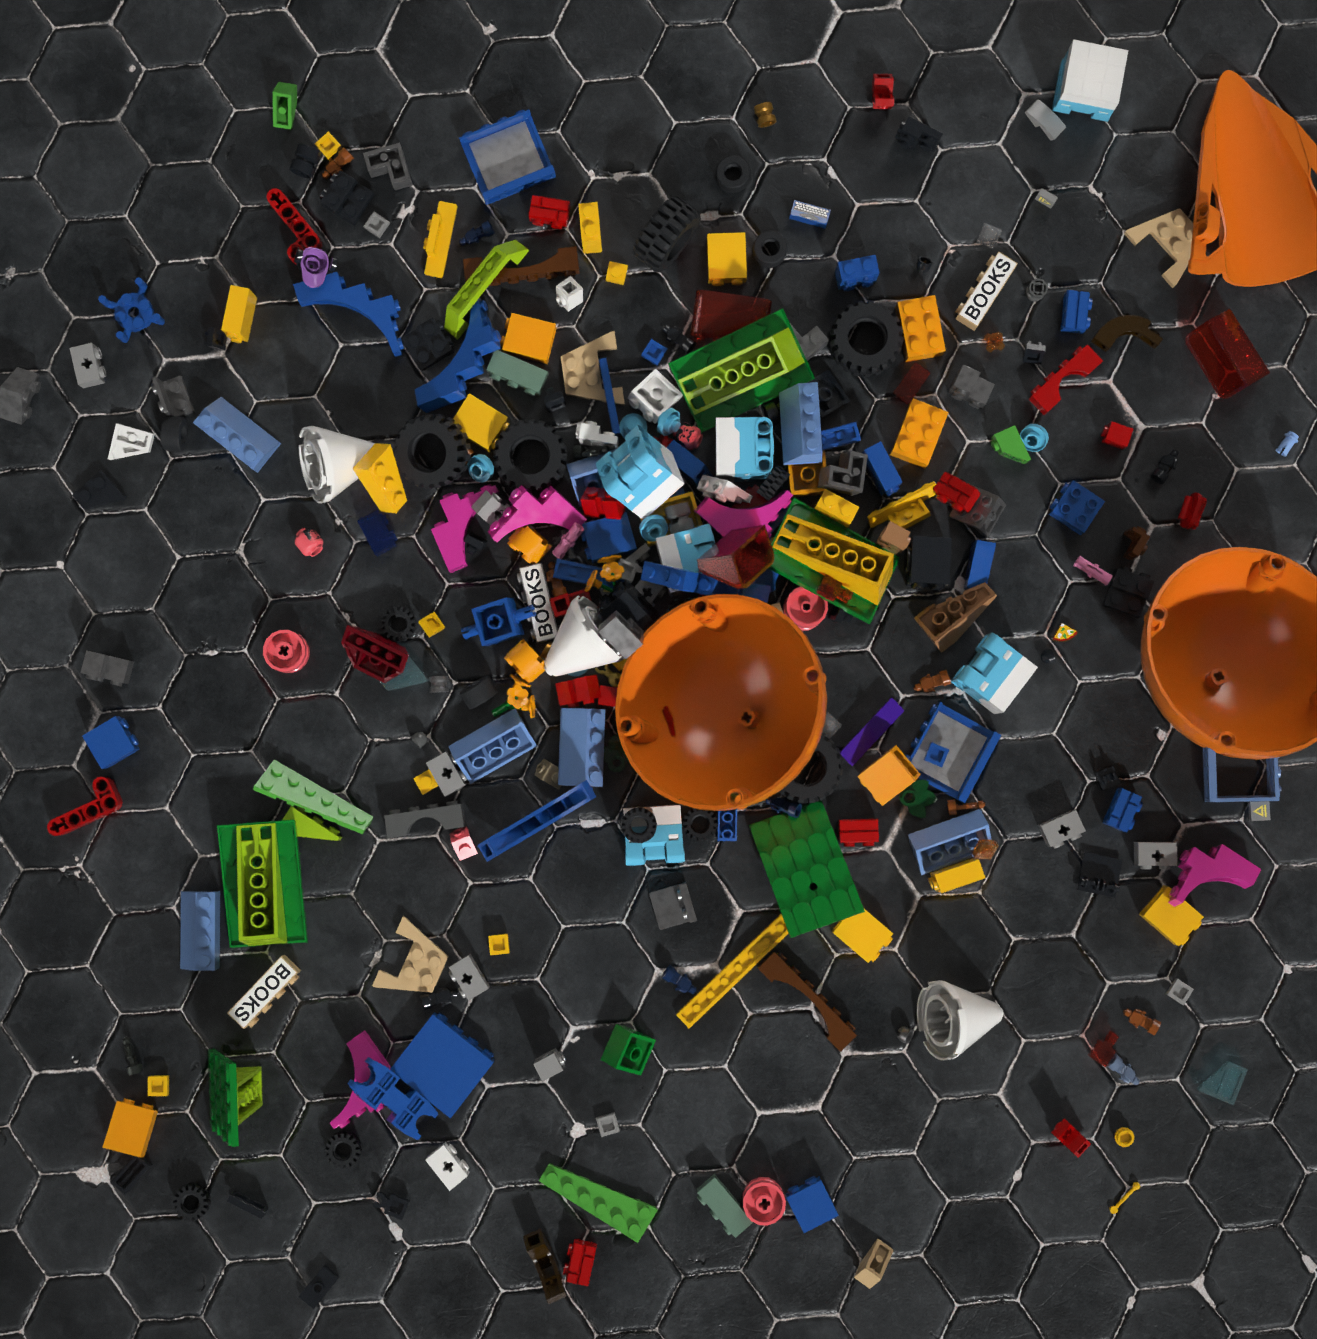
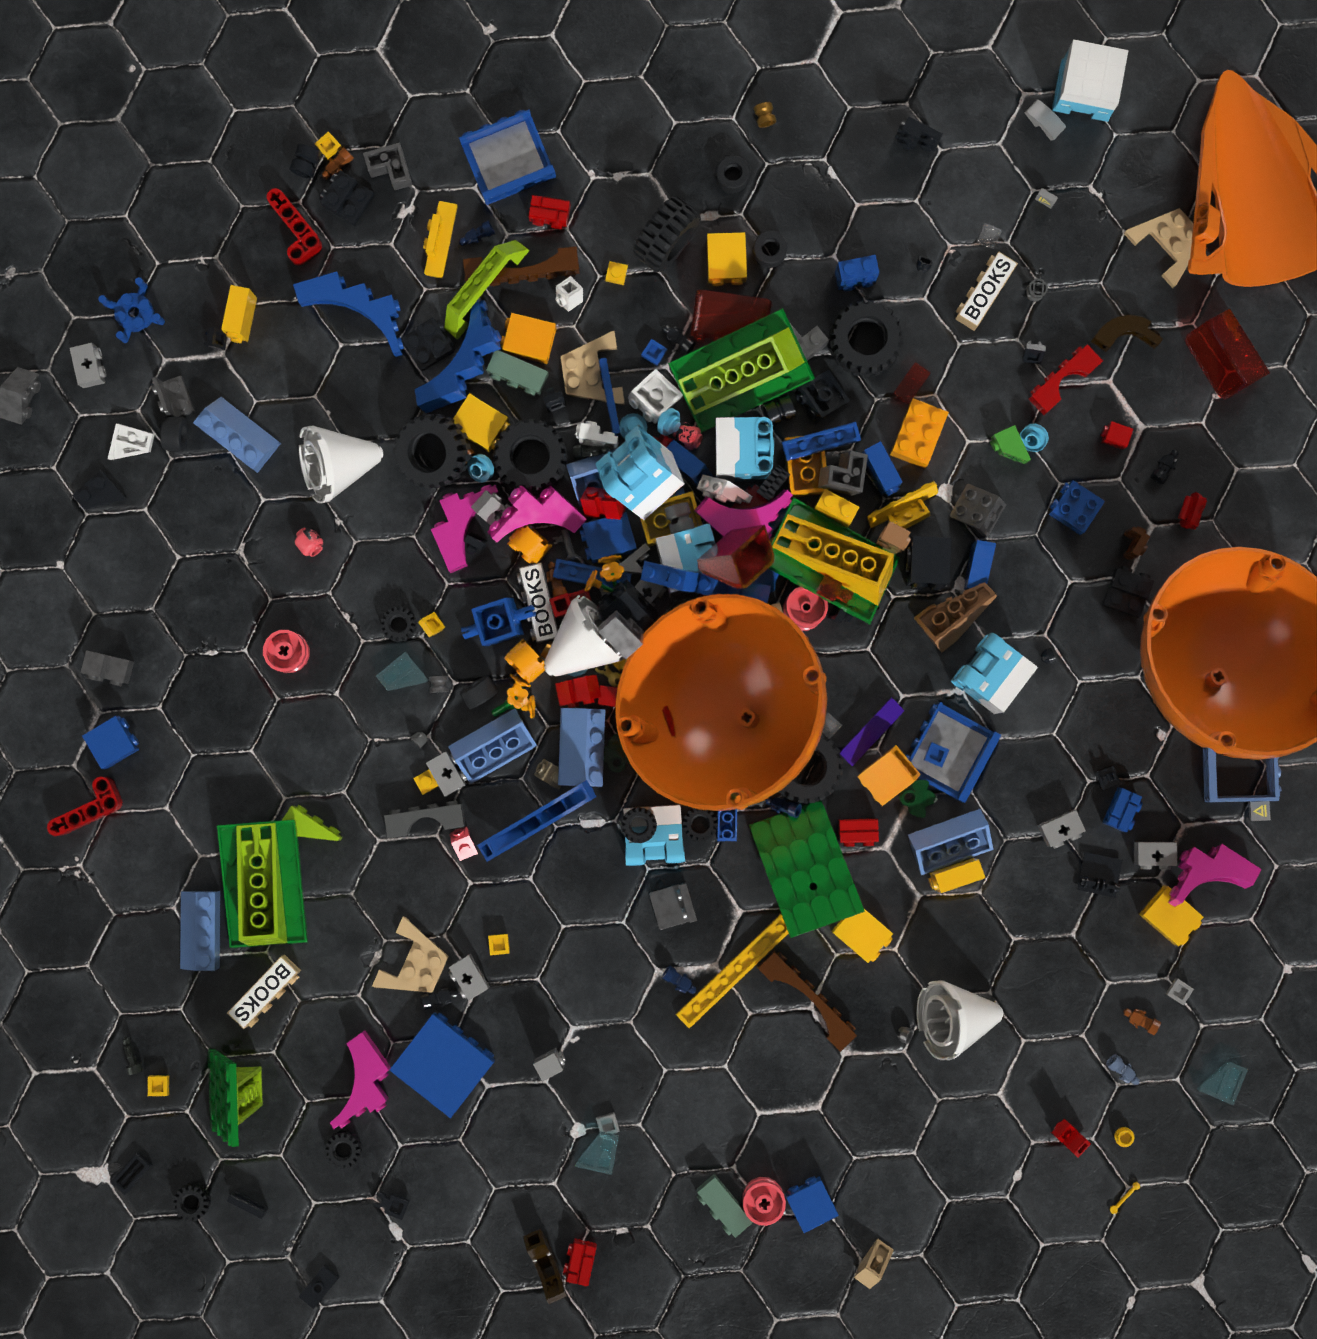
(130, 1128): light orange brick -> none
(284, 105): bright green slope -> none
(297, 790): bright green wing -> none
(314, 265): medium lavender cap -> none
(374, 653): dark red wedge -> none
(376, 224): light grey tile -> none
(378, 533): clear blue brick -> none
(381, 478): yellow wedge -> none
(382, 1089): blue piece -> none
(449, 1176): white brick -> none
(568, 540): bright pink pin -> none
(590, 227): yellow brick -> none
(600, 1154): none -> clear light blue wing
(612, 1207): bright green wing -> none
(628, 1050): green slope -> none
(629, 569): light grey tile -> none
(653, 527): medium azure plate -> none
(801, 424): medium blue slope -> none
(809, 214): slope -> none
(882, 91): red brick -> none
(920, 328): light orange brick -> none
(929, 683): dark orange piece -> none
(953, 807): dark orange piece -> none
(956, 492): red brick -> none
(970, 387): flat silver brick -> none
(985, 849): clear orange plate -> none
(999, 341): clear orange plate -> none
(1064, 633): tile -> none
(1075, 312): blue brick -> none
(1093, 570): bright pink pin -> none
(1103, 1051): clear red plate -> none
(1287, 443): light blue pin -> none

